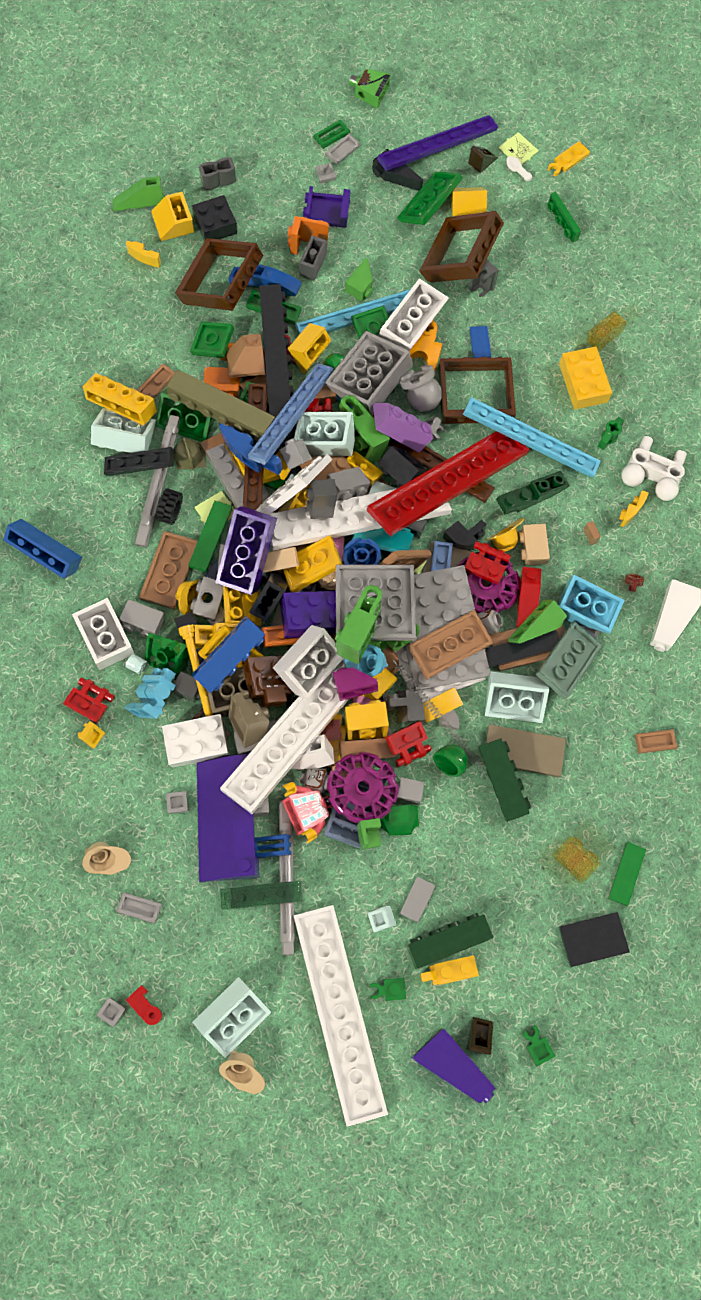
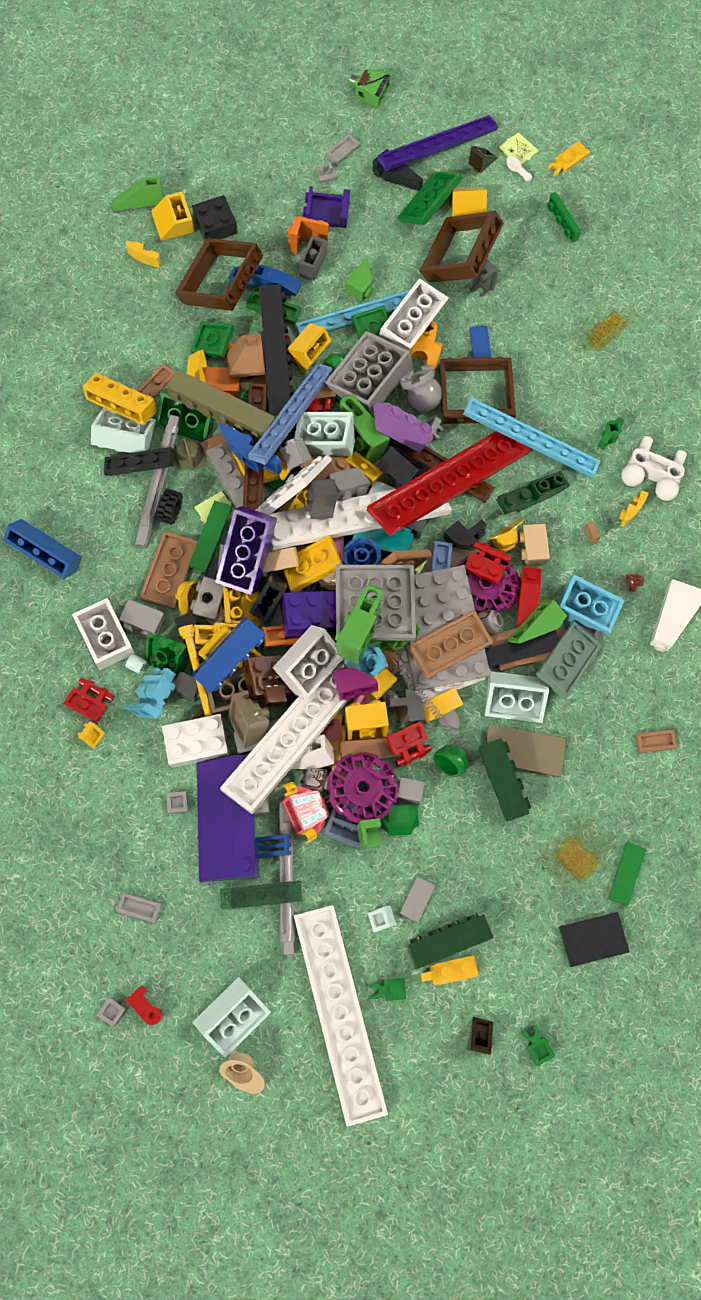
(105, 859): tan piece -> none
(196, 364): none -> yellow slope
(217, 173): dark grey brick -> none
(336, 135): green tile -> none
(449, 1062): dark purple slope -> none
(585, 378): yellow brick -> none

